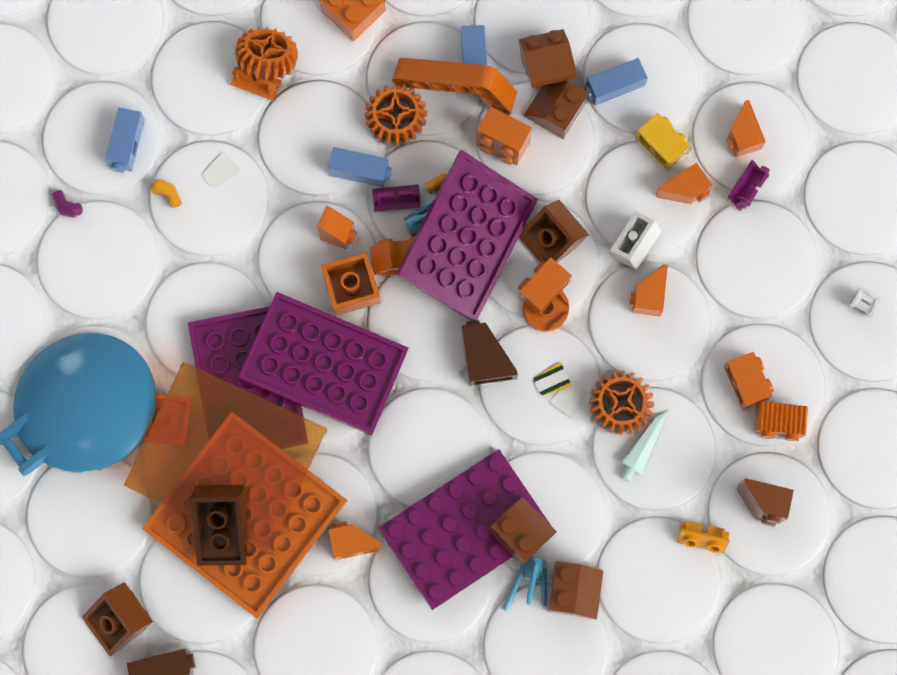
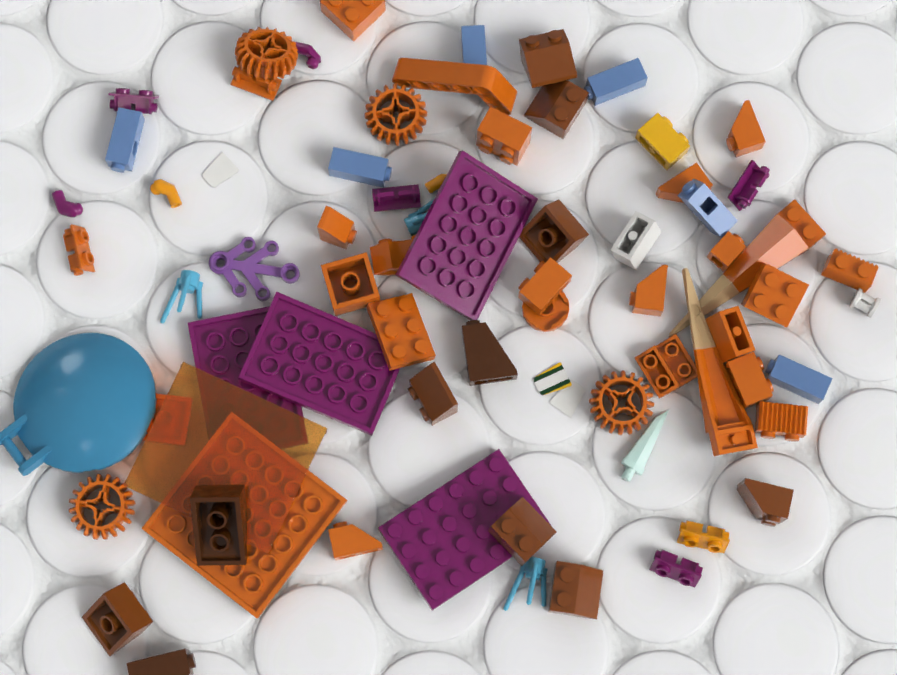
(77, 240): none -> orange hinge
(99, 516): none -> orange gear
(143, 101): none -> magenta hinge
(186, 283): none -> medium azure plant
(250, 267): none -> medium lavender plant
(308, 51): none -> magenta arm
(400, 331): none -> orange plate
(433, 394): none -> dark orange slope
(667, 366): none -> orange slope
(686, 573): none -> magenta hinge
(707, 207): none -> brick
(722, 410): none -> orange plate
(726, 251): none -> orange brick
(730, 334): none -> orange brick
(774, 294): none -> orange brick
(781, 241): none -> orange plate
(798, 378): none -> medium blue brick
(849, 270): none -> orange brick

